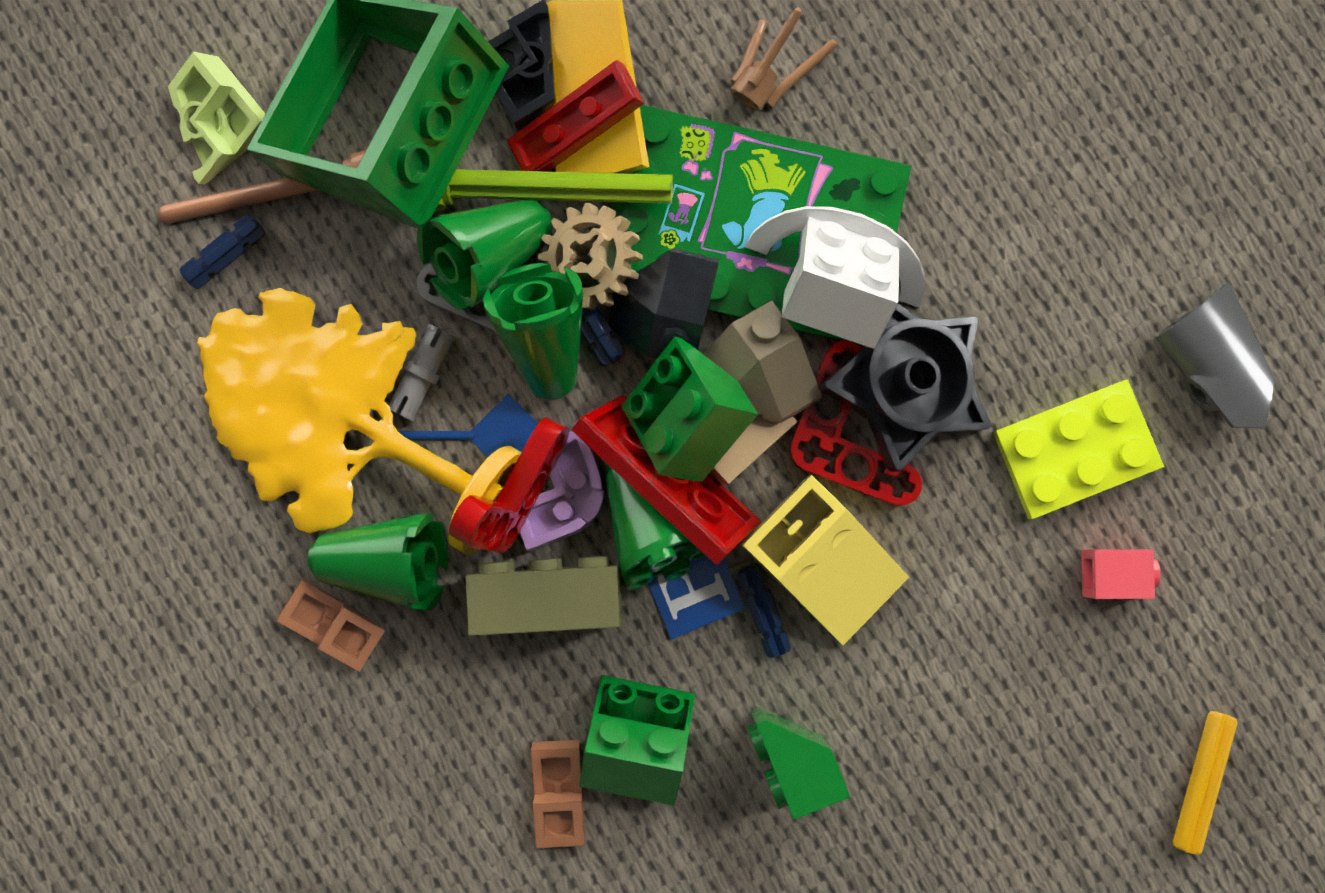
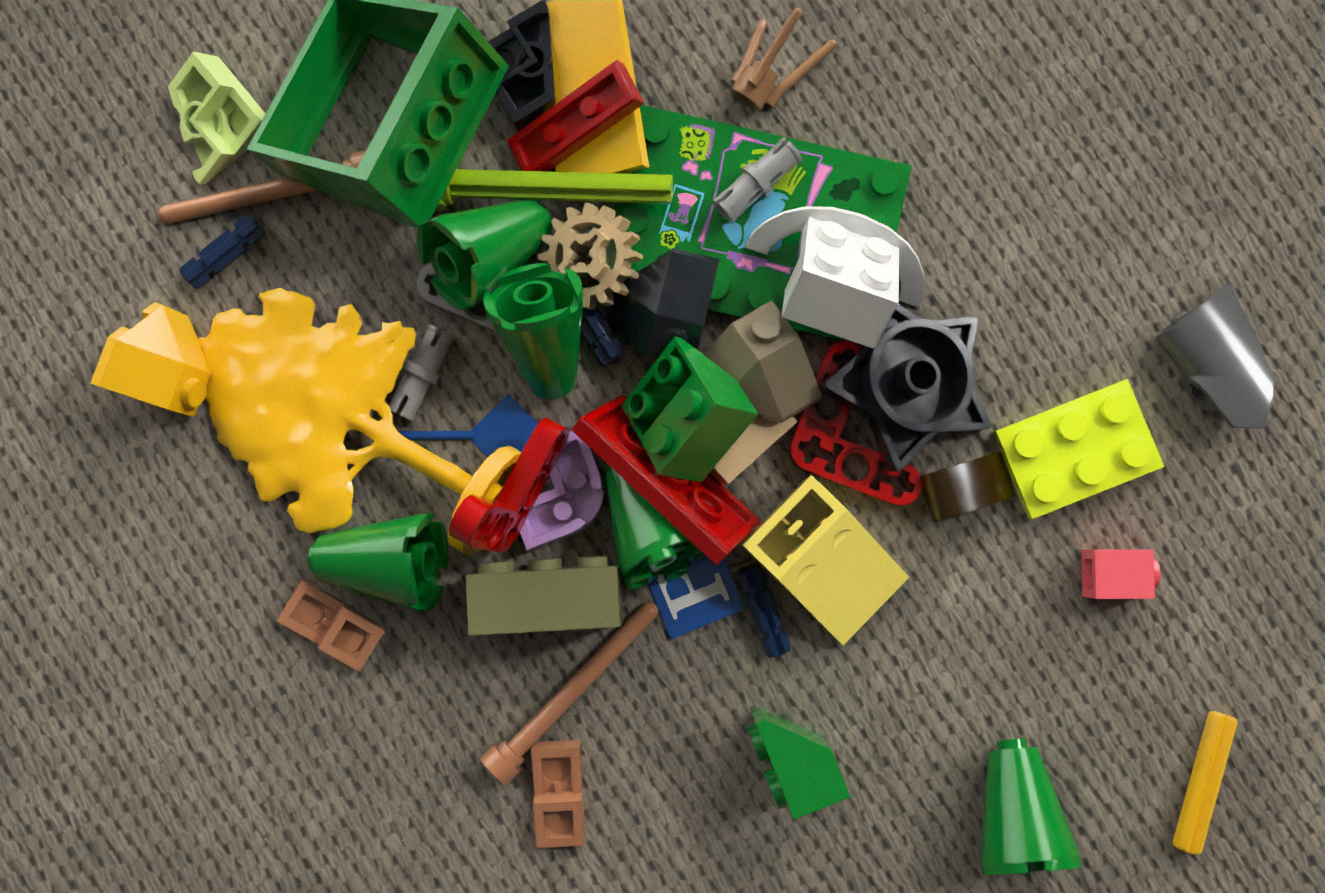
(156, 362): none -> yellow slope
(505, 759): none -> nougat piece
(637, 740): green slope -> none
(757, 180): none -> light grey pin
(967, 486): none -> dark brown panel
(1022, 815): none -> green cone

